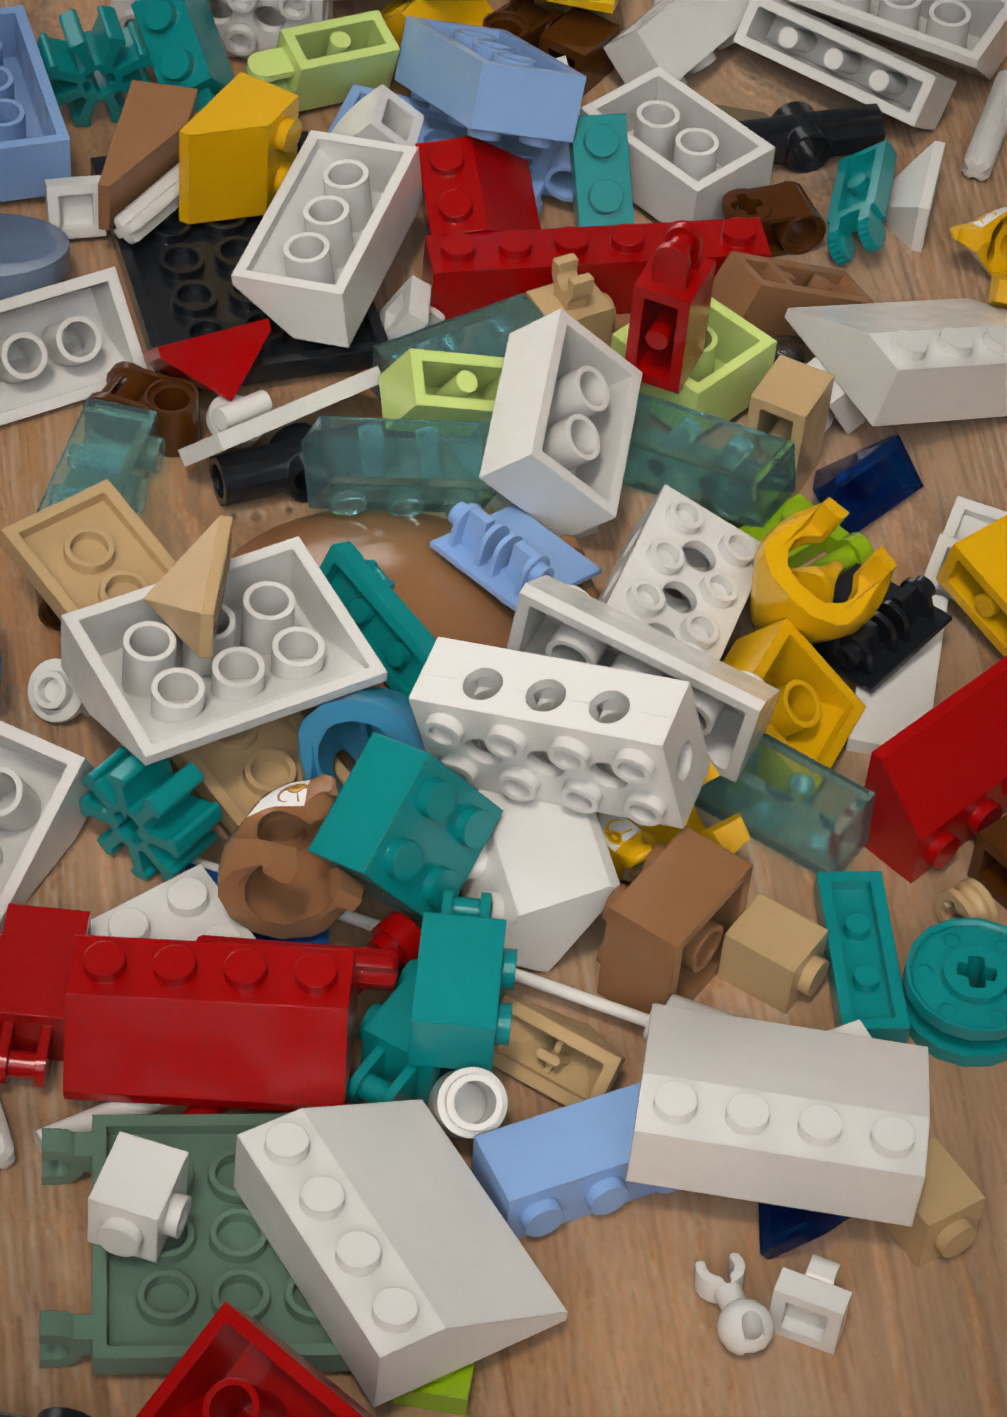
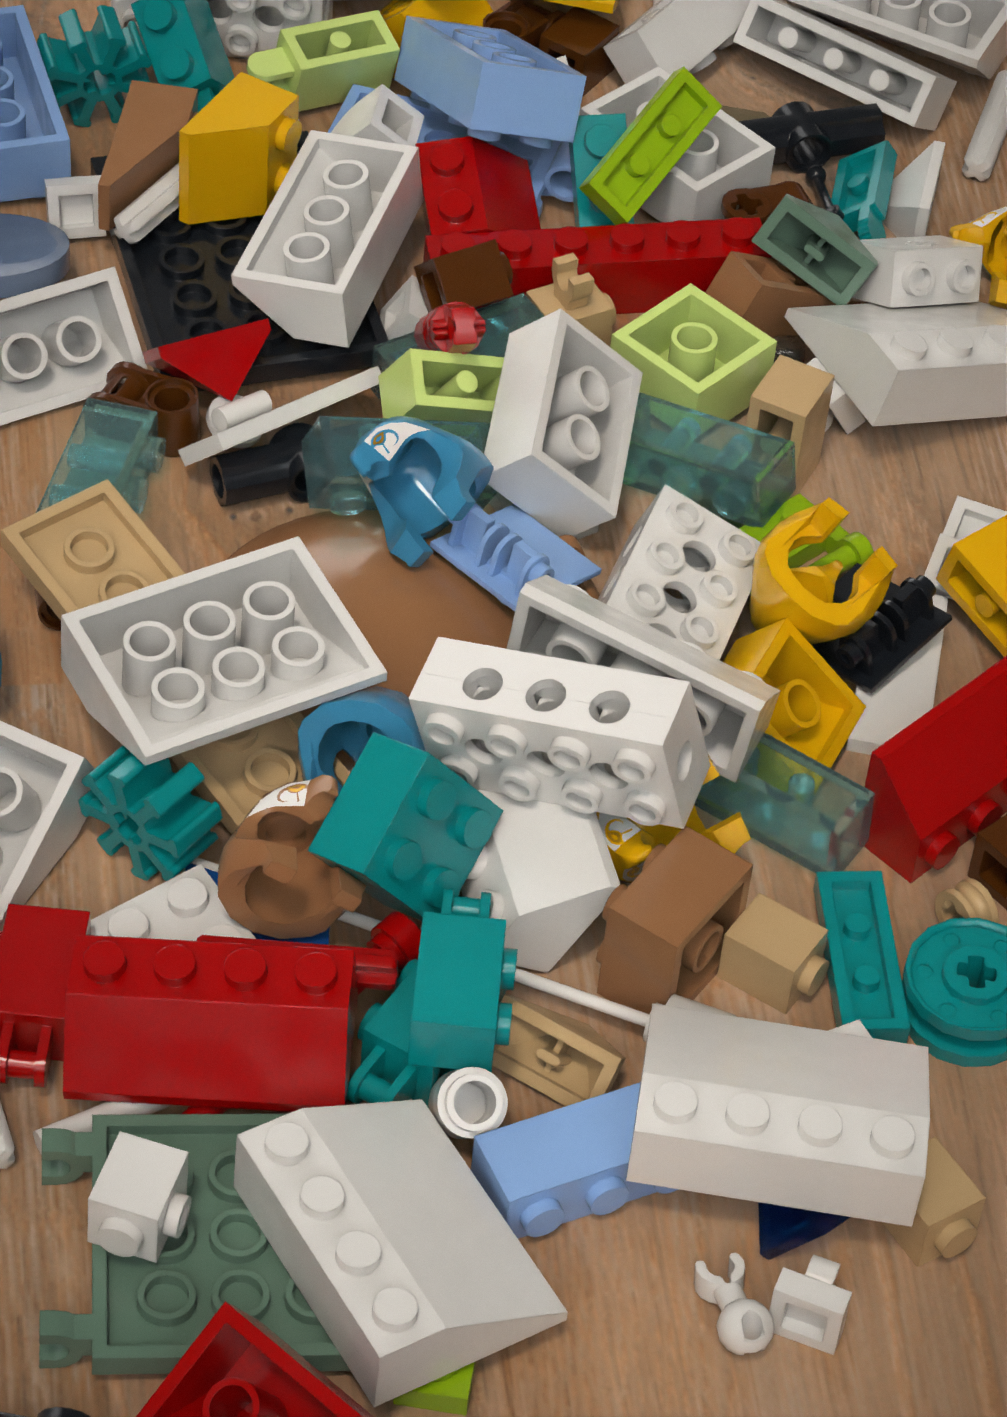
(53, 694): white plate -> none
(194, 588): tan slope -> none
(380, 614): teal hinge -> none
(419, 481): none -> dark azure piece
(450, 328): none -> red hinge
(469, 275): none -> reddish brown brick
(650, 146): none -> lime plate
(671, 309): red brick -> none
(816, 177): none -> black hinge
(816, 248): none -> sand green slope
(868, 482): clear blue slope -> none
(922, 271): none -> white brick

